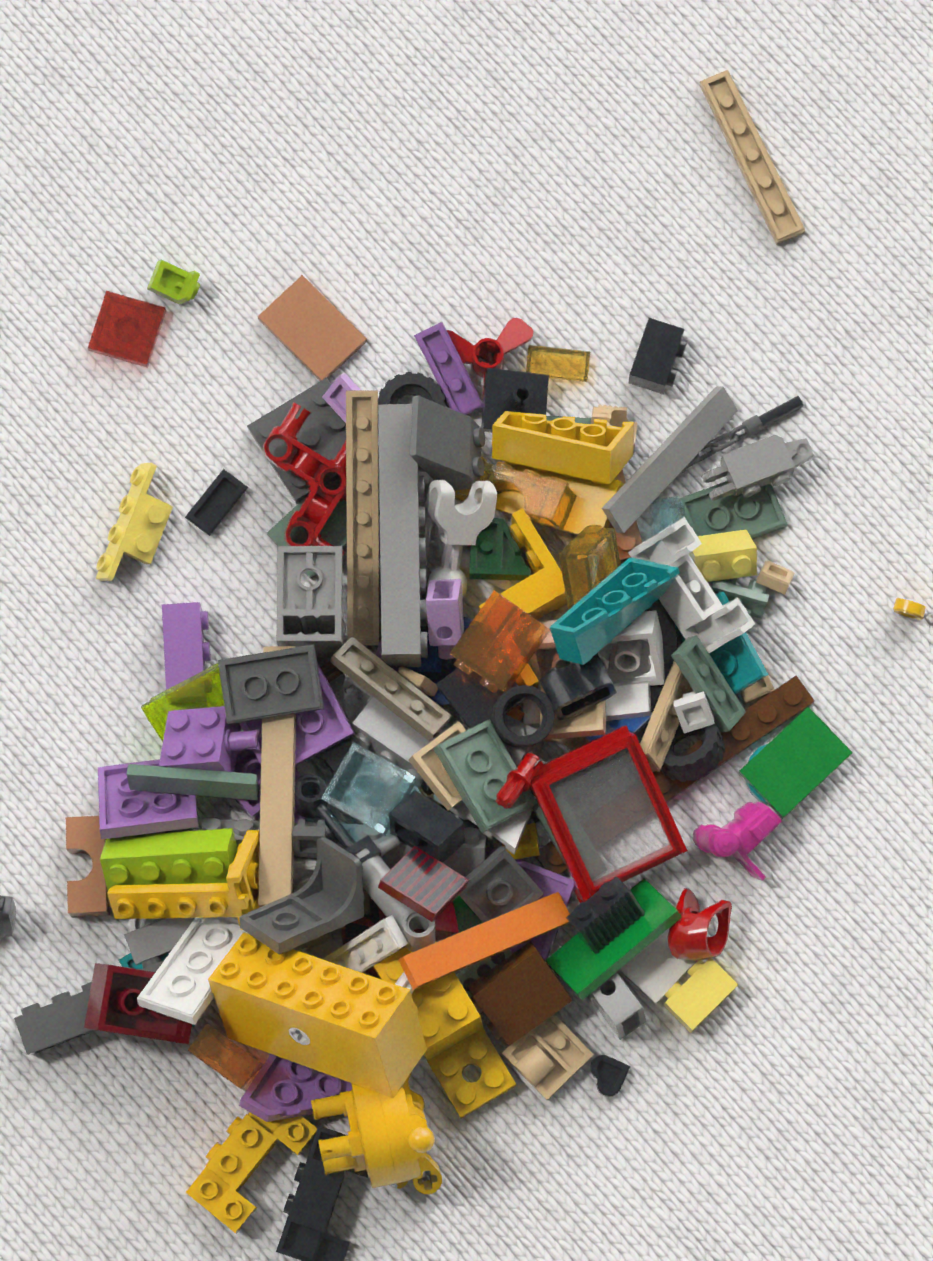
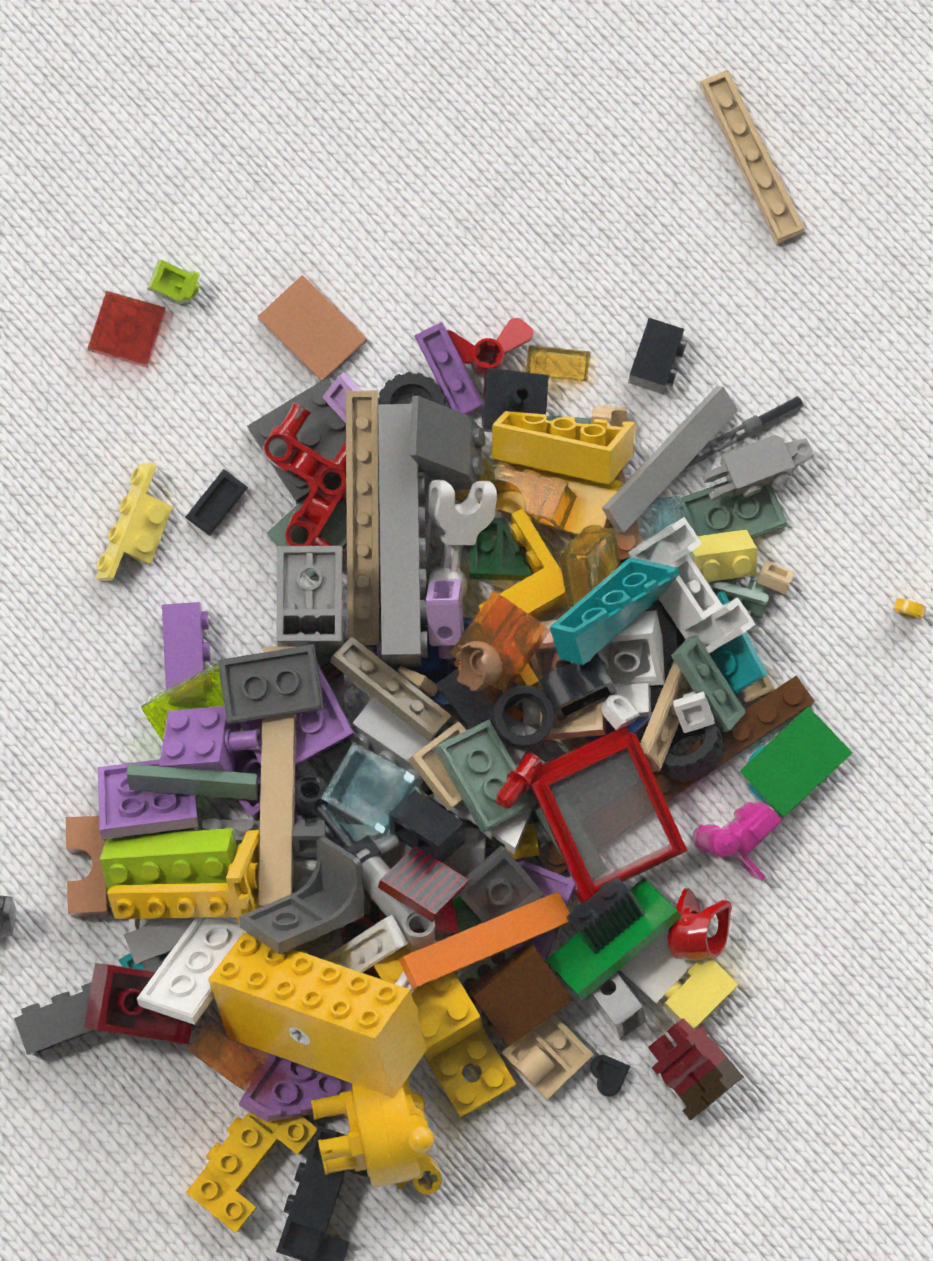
(479, 665): none -> medium nougat hair
(619, 711): none -> white tile
(694, 1067): none -> dark red hips

